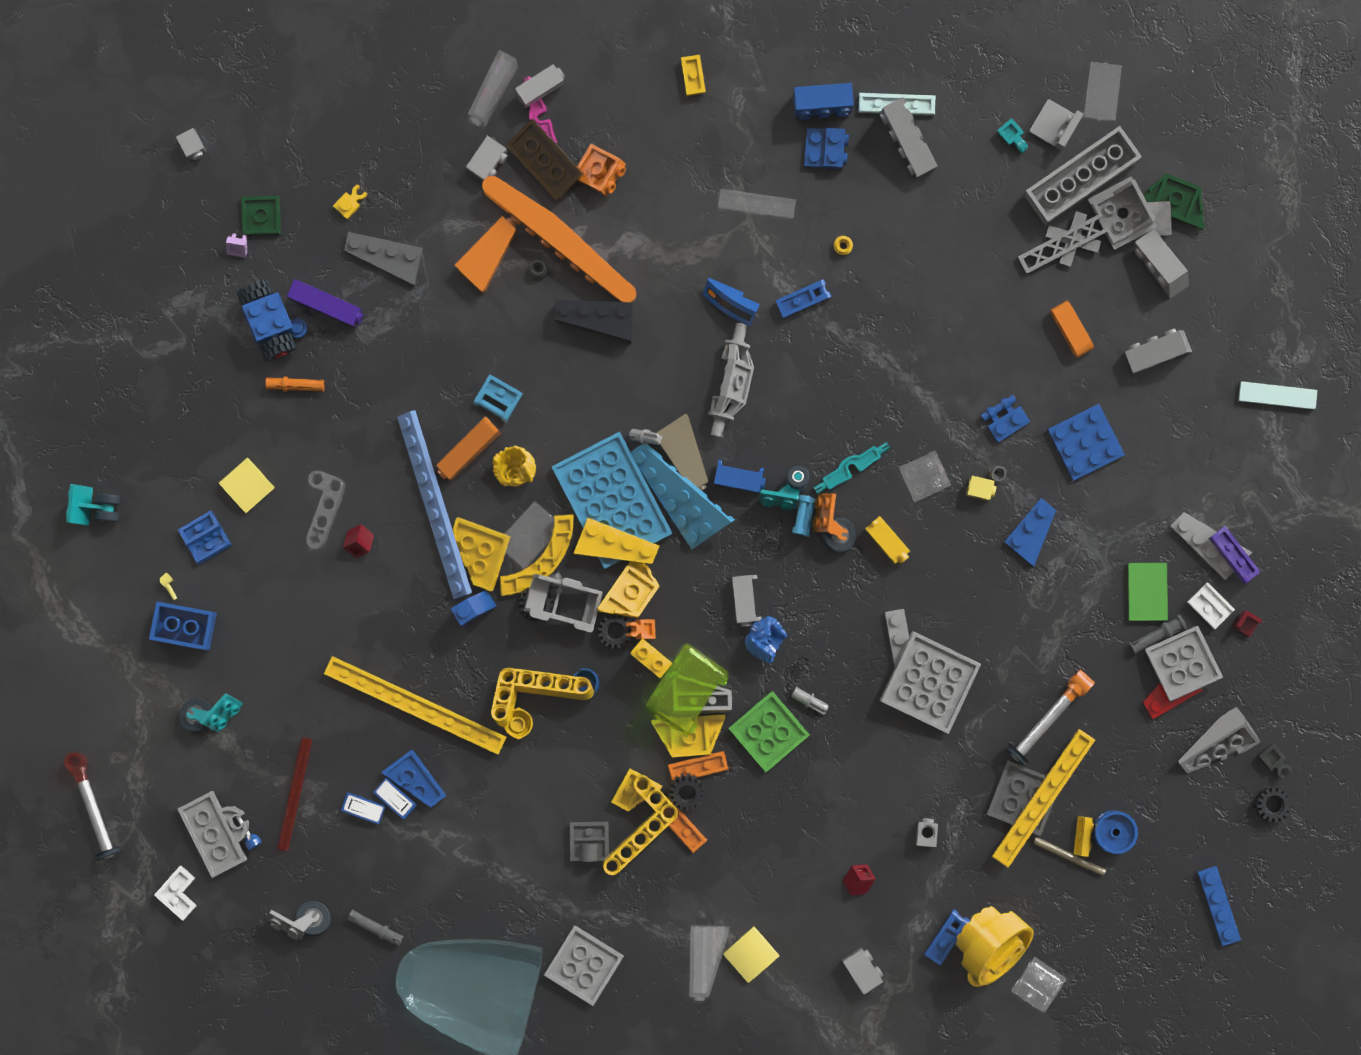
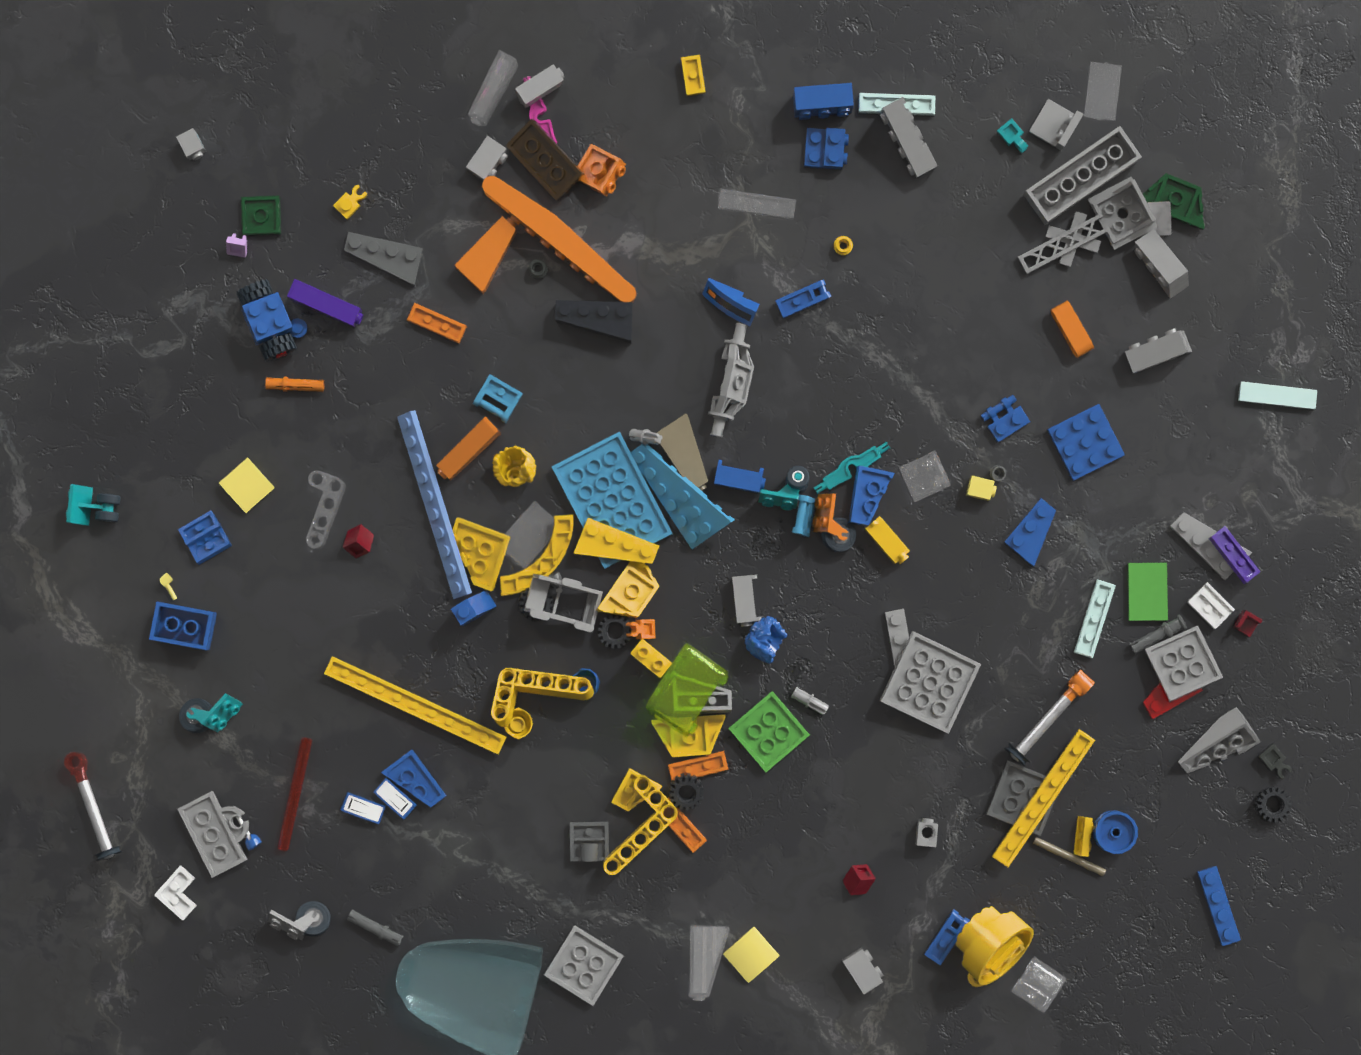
(436, 323): none -> orange tile
(867, 492): none -> blue wing
(1094, 618): none -> light aqua tile

